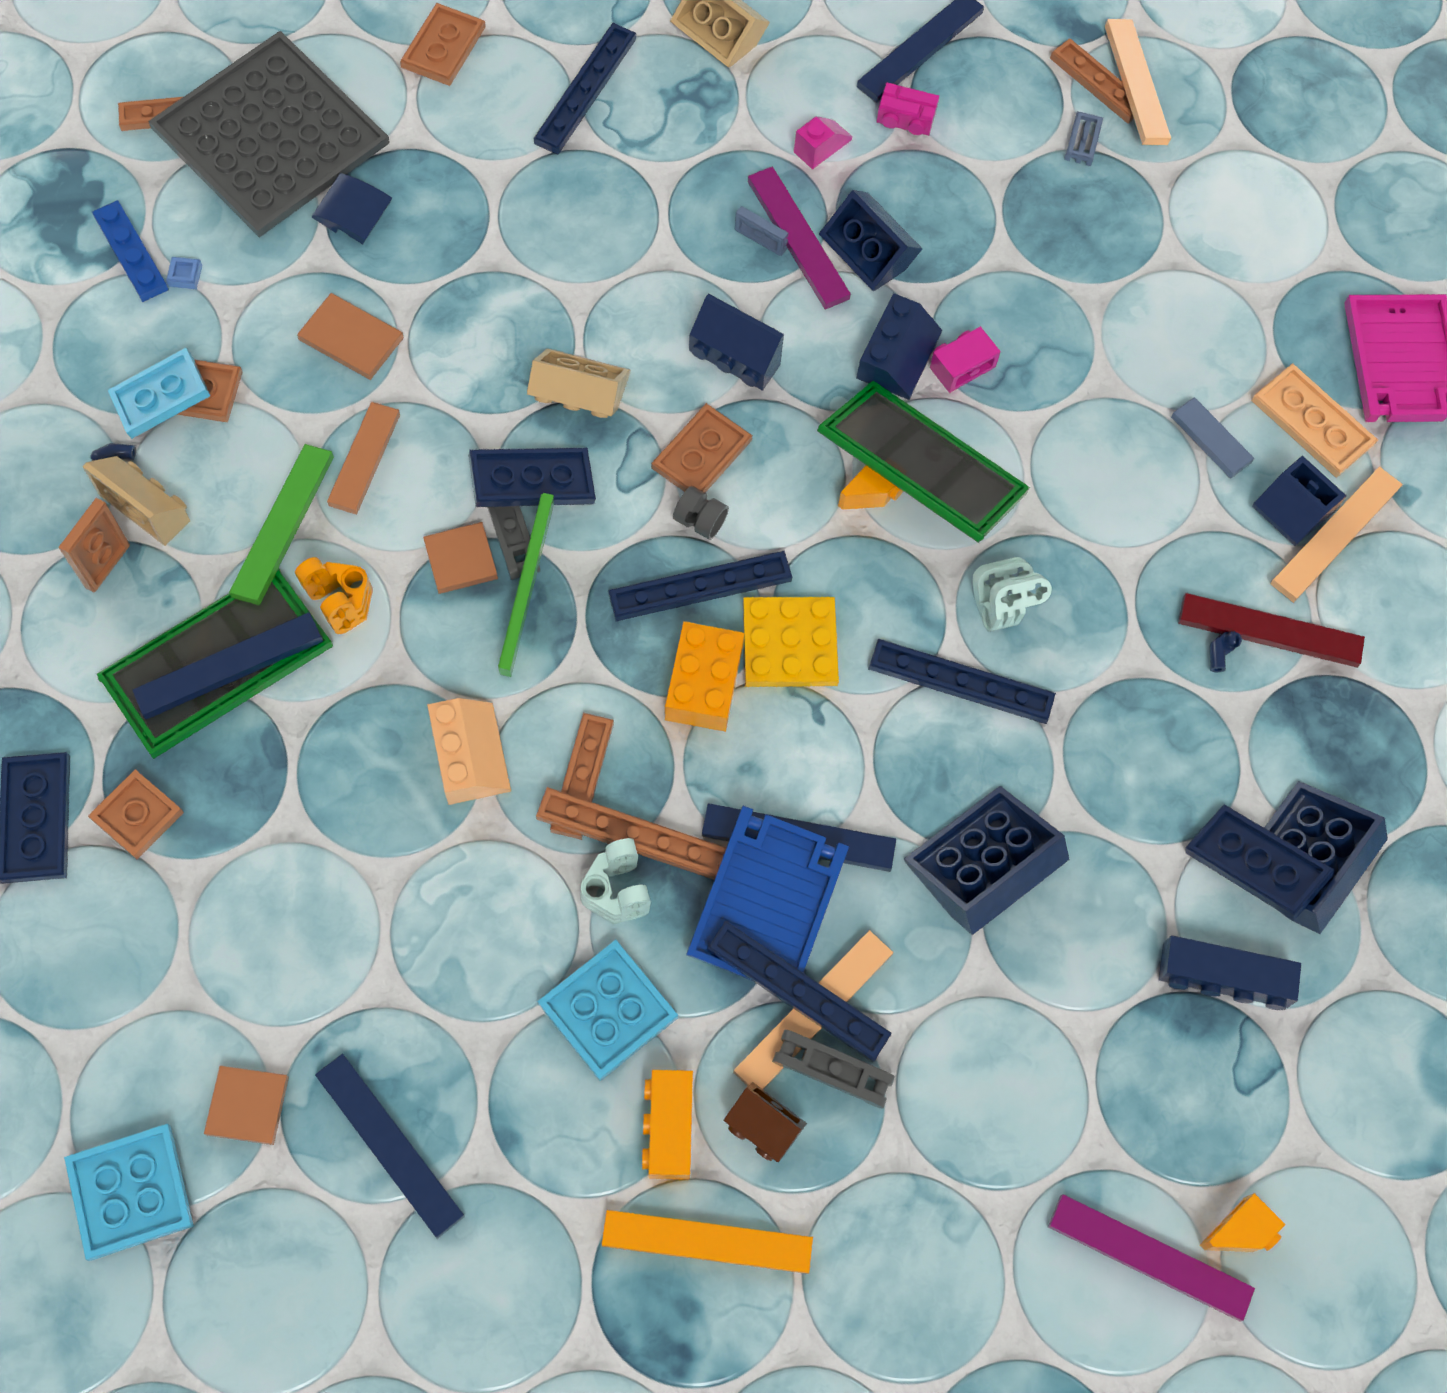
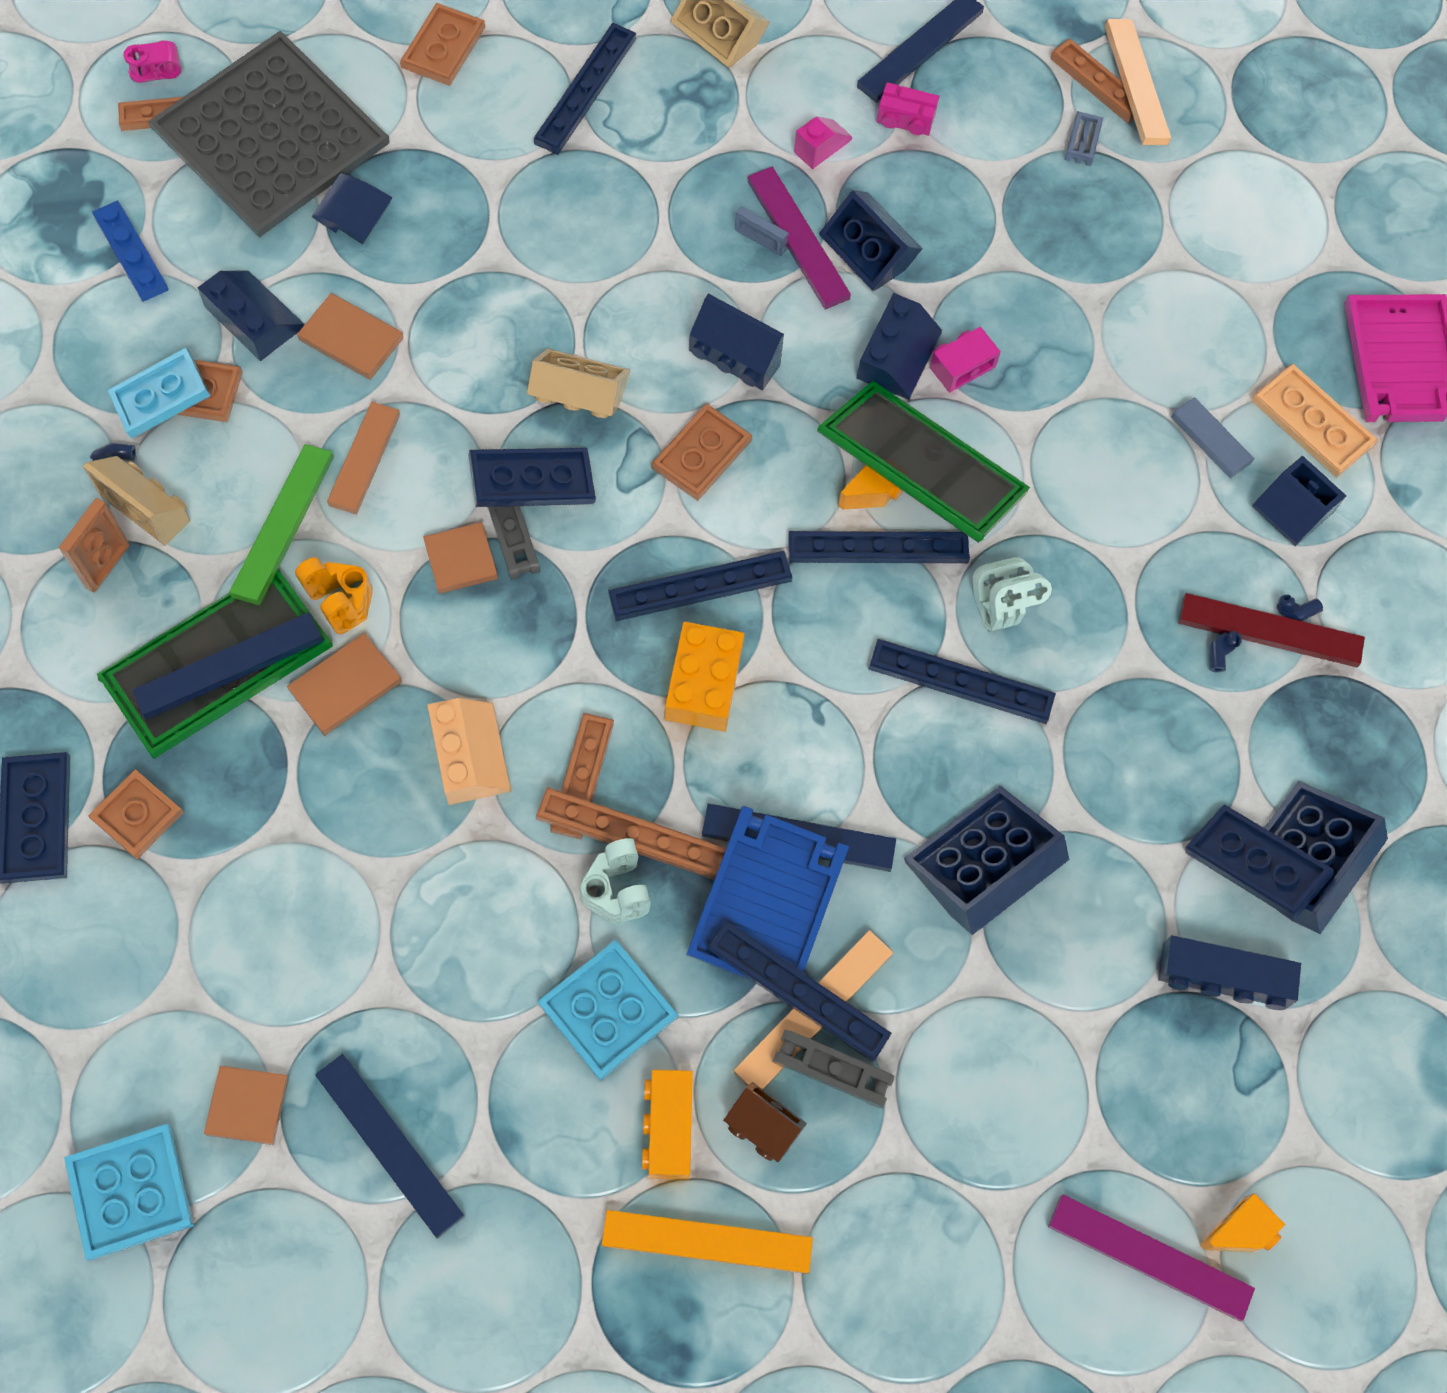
(156, 61): none -> dark pink piece
(184, 273): medium blue tile -> none
(249, 311): none -> dark blue slope
(344, 684): none -> nougat tile
(526, 585): bright green tile -> none
(703, 514): dark grey wheel -> none
(790, 641): yellow plate -> none
(877, 547): none -> dark blue tile
(1288, 608): none -> dark blue arm
(1336, 534): light nougat tile -> none

